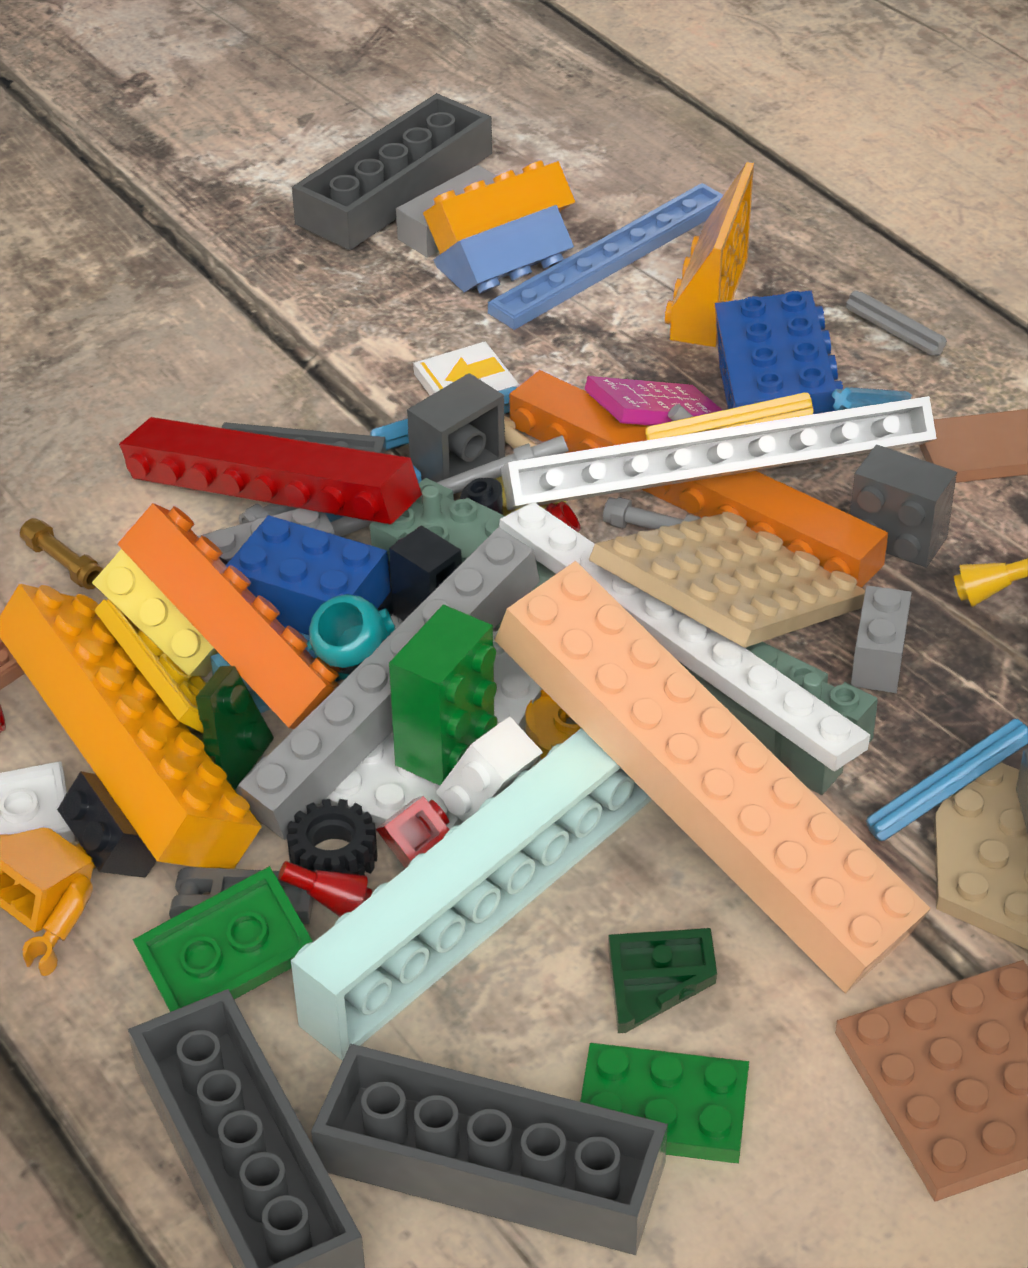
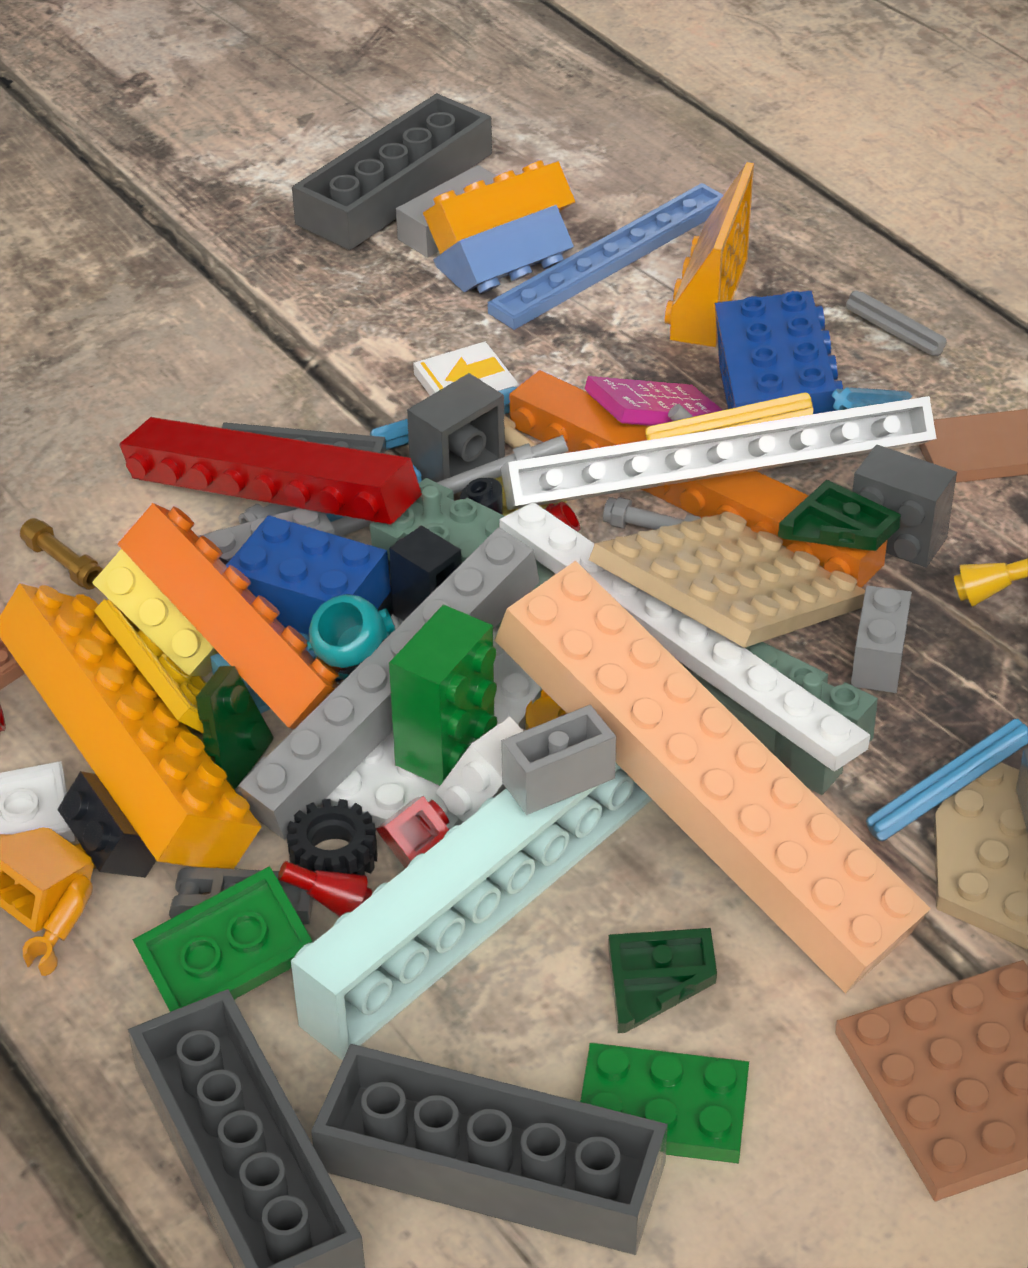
(558, 759): none -> light grey brick
(840, 519): none -> dark green wing

